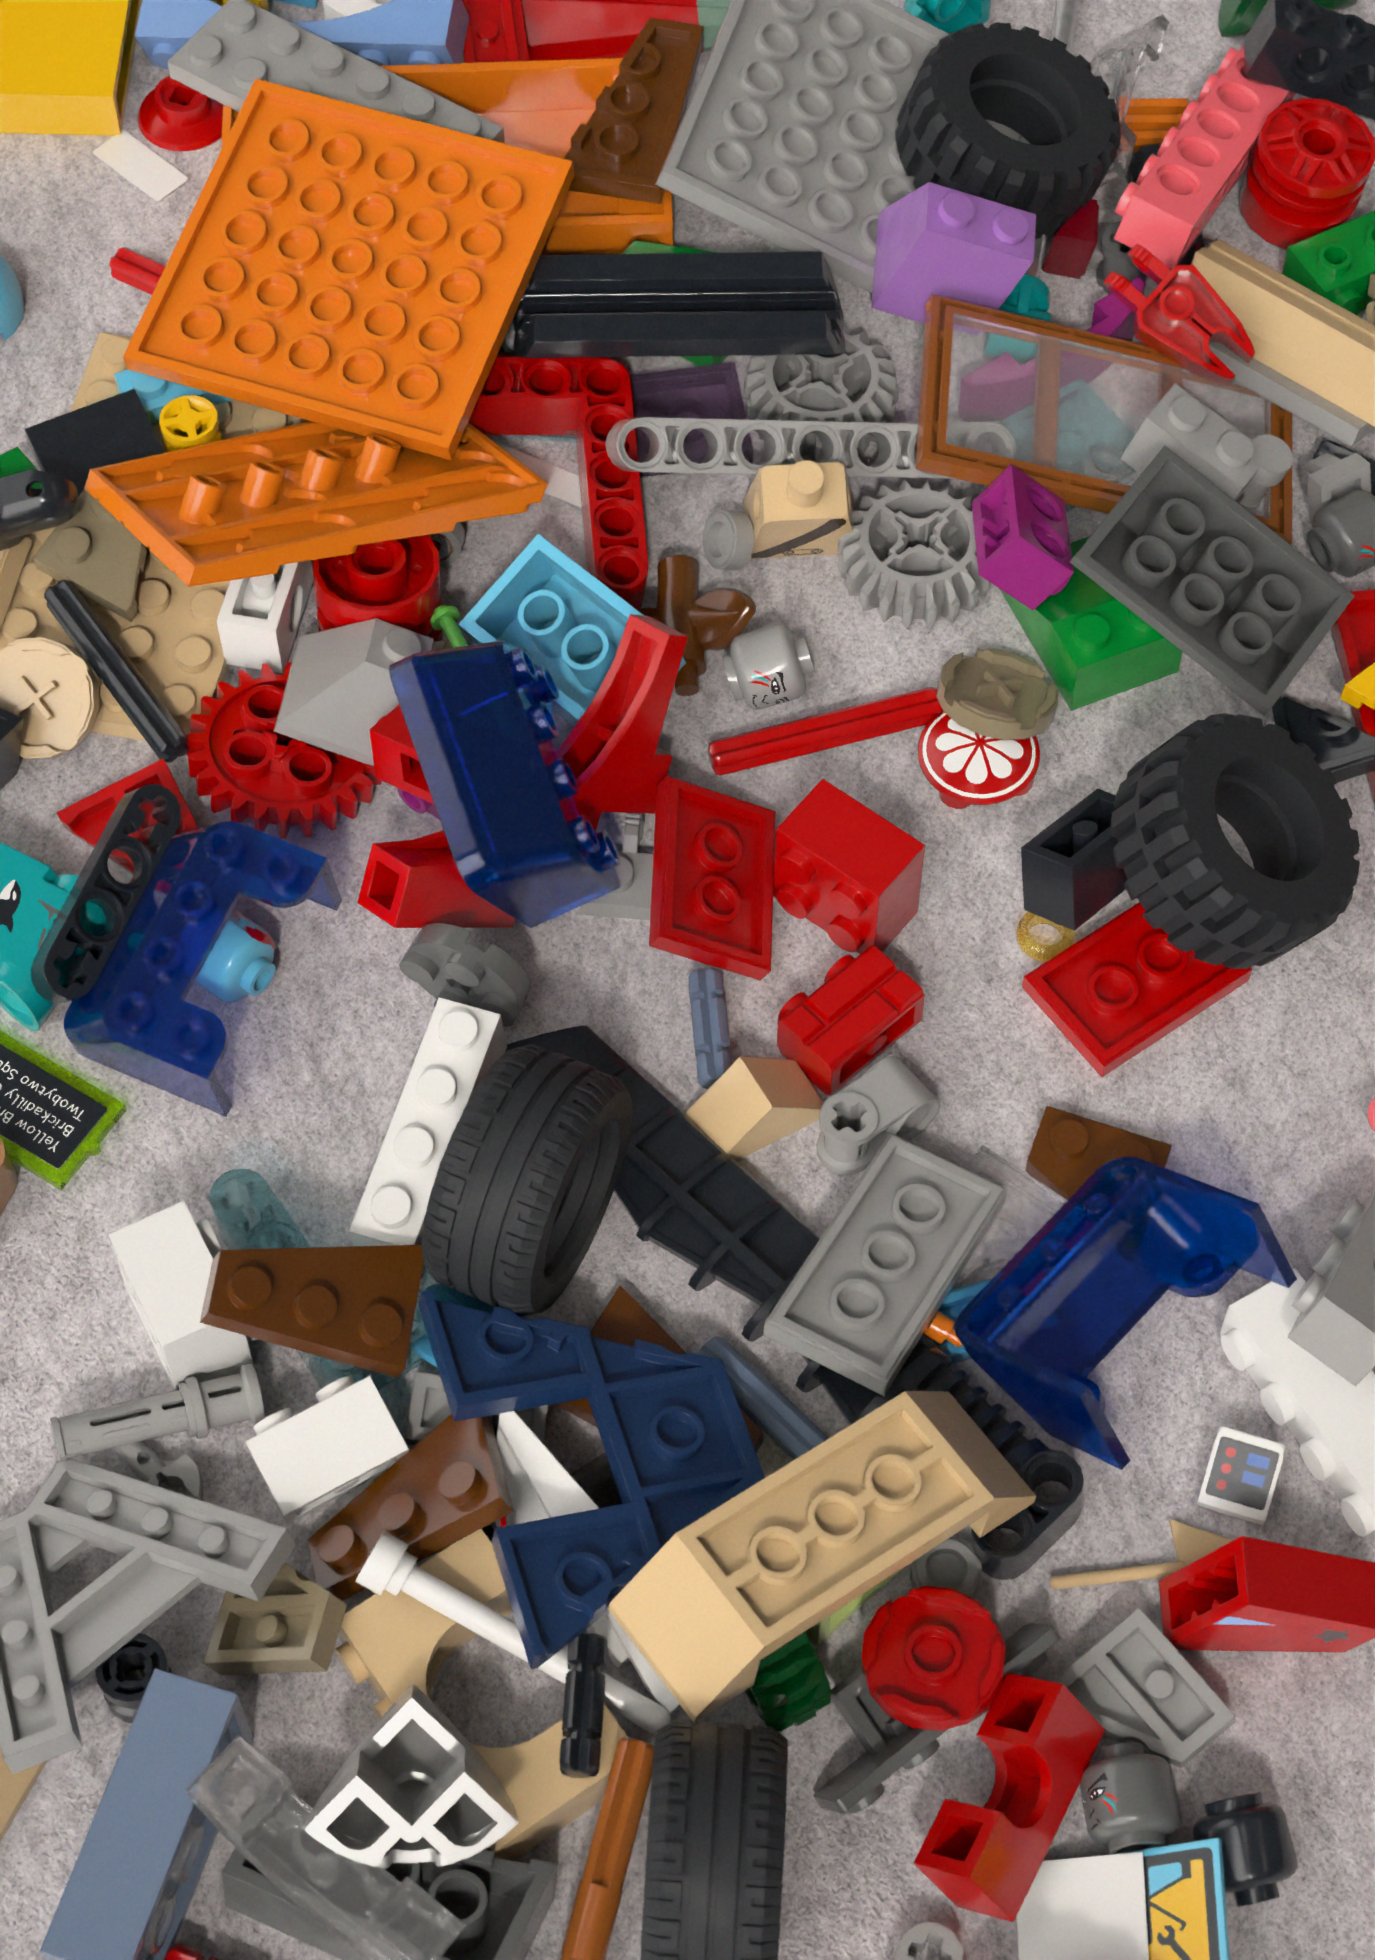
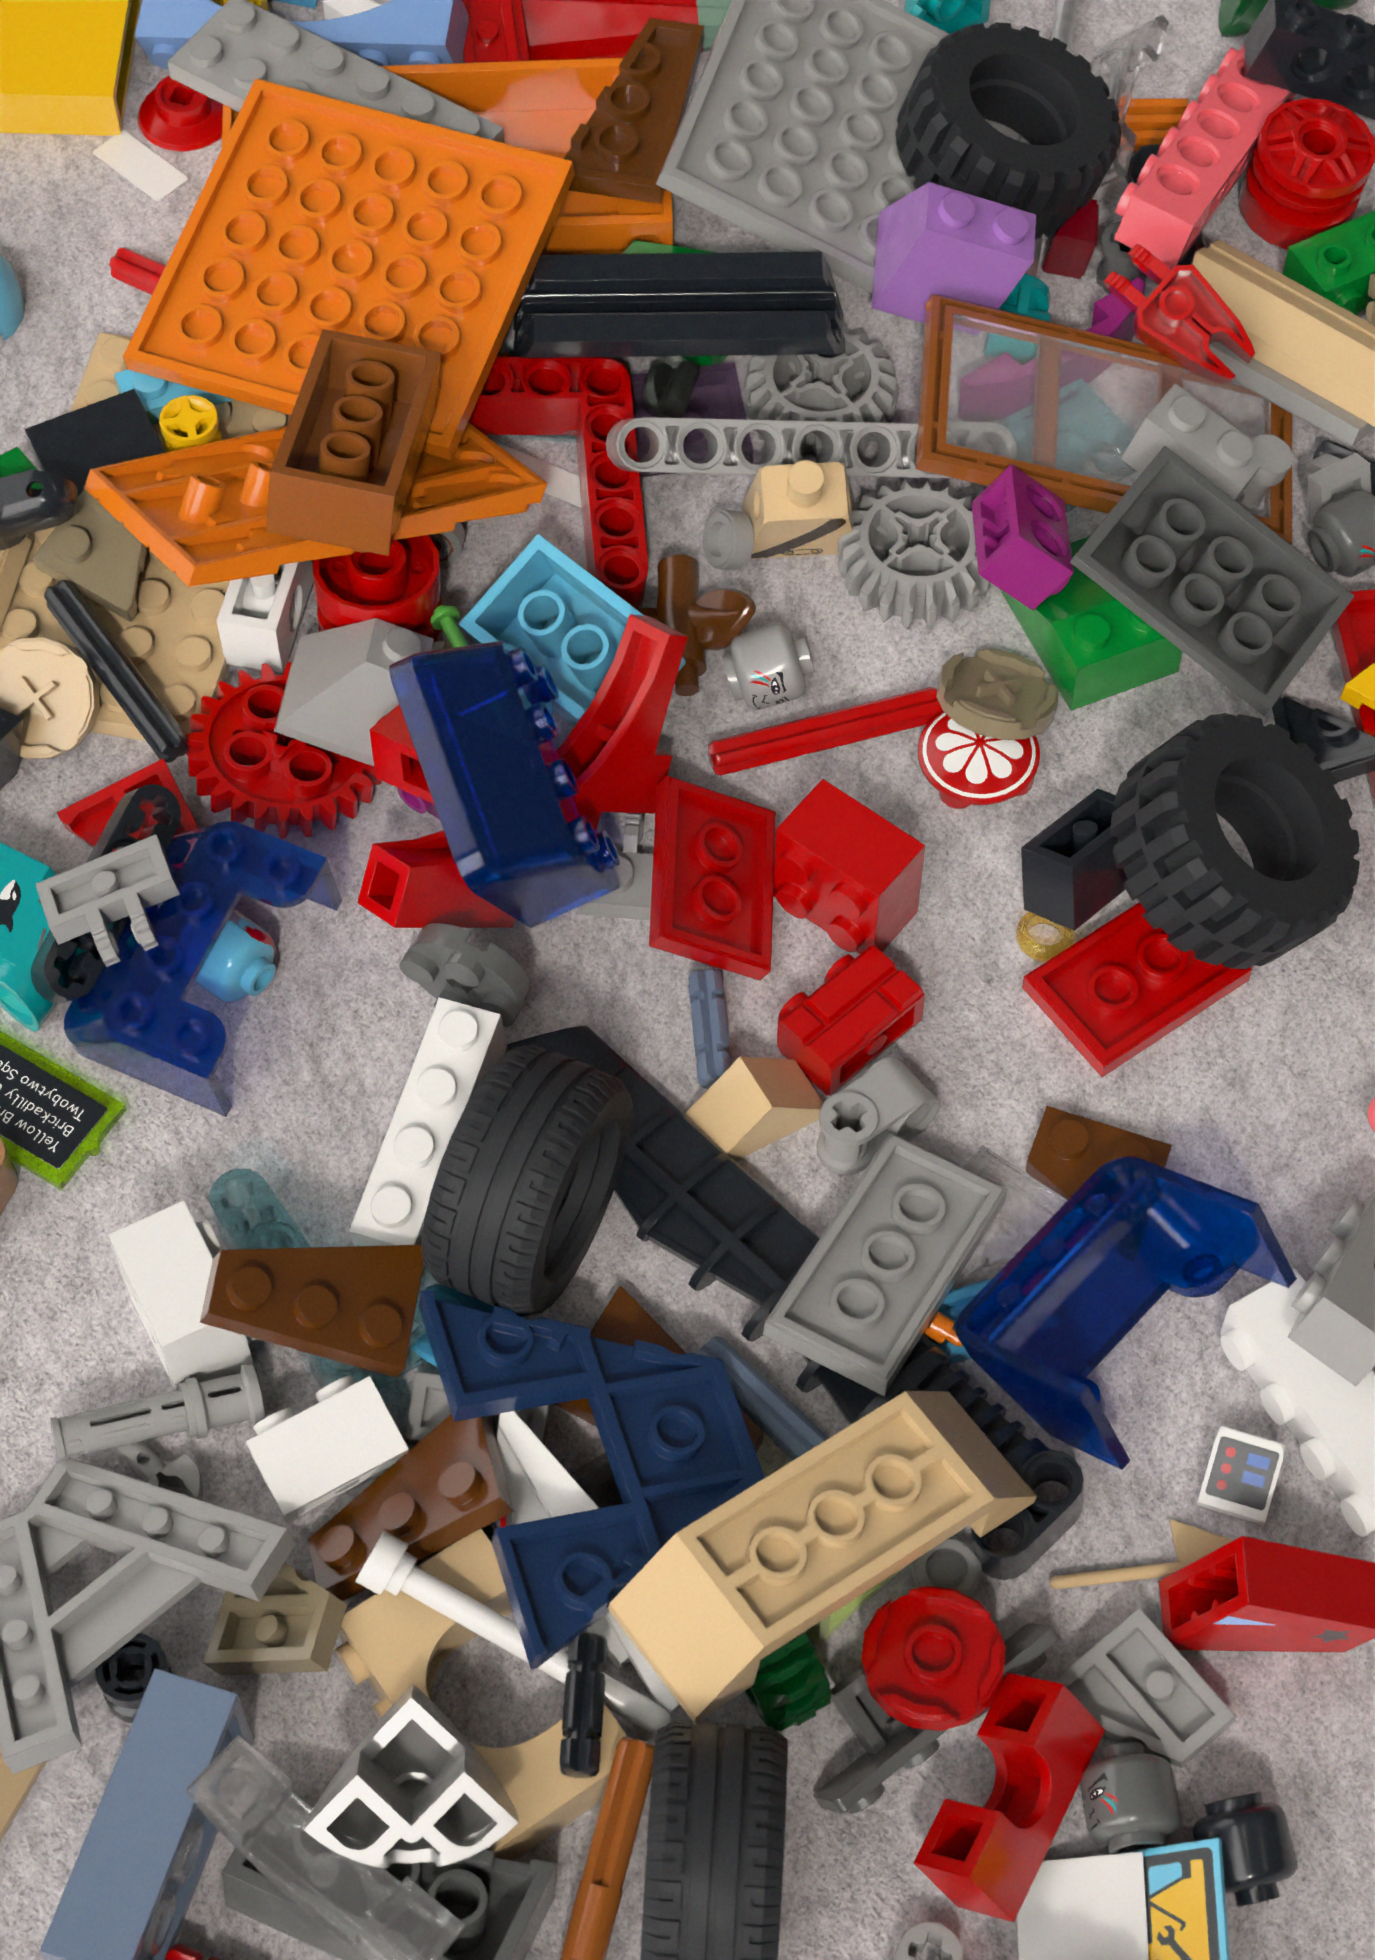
(108, 891): none -> light grey hinge
(353, 442): none -> dark orange brick
(670, 388): none -> pearl dark grey plate

